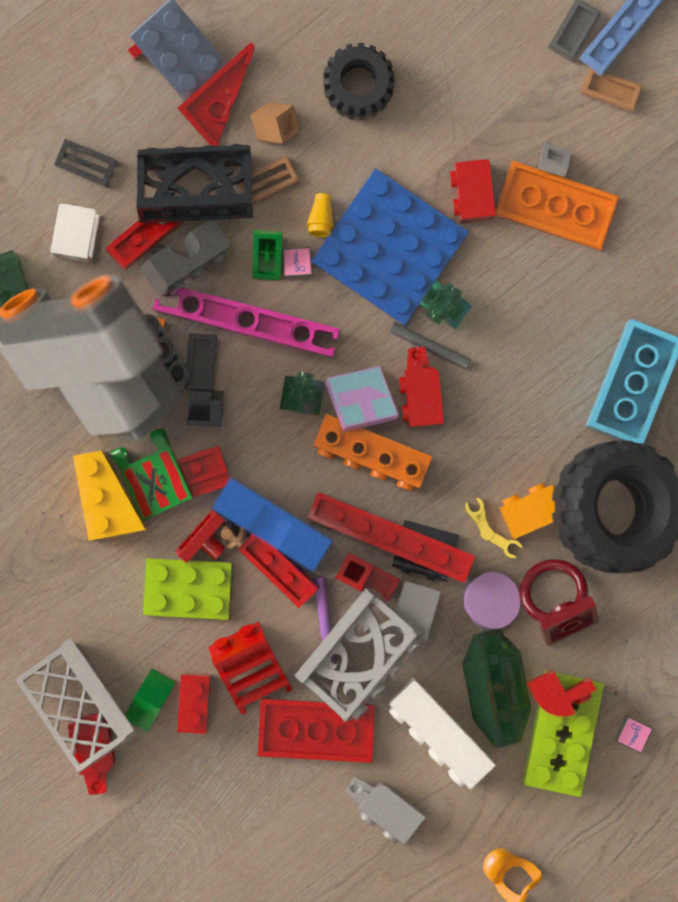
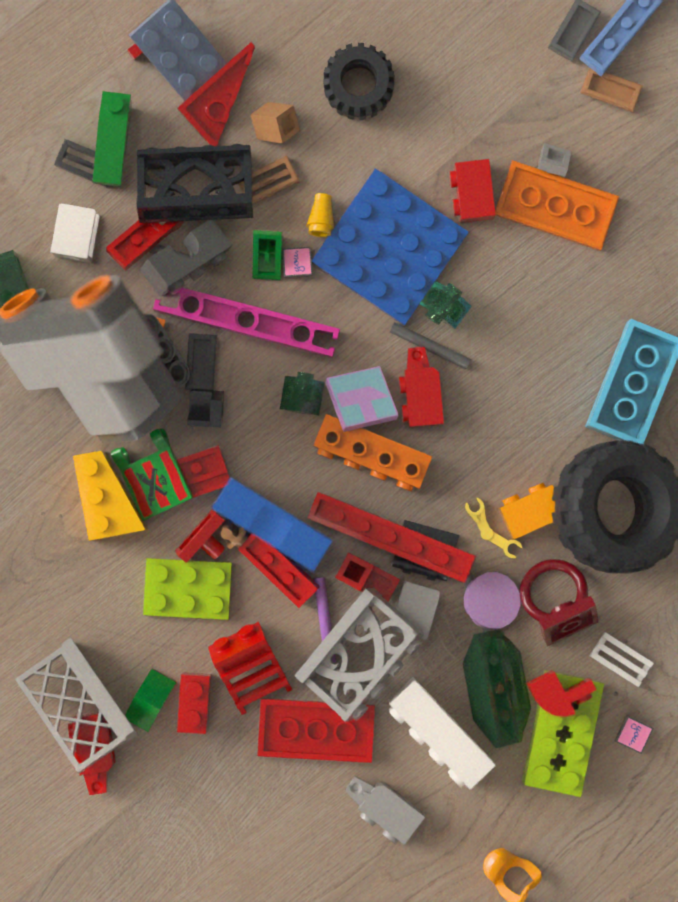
(112, 138): none -> green slope
(641, 672): none -> white tile

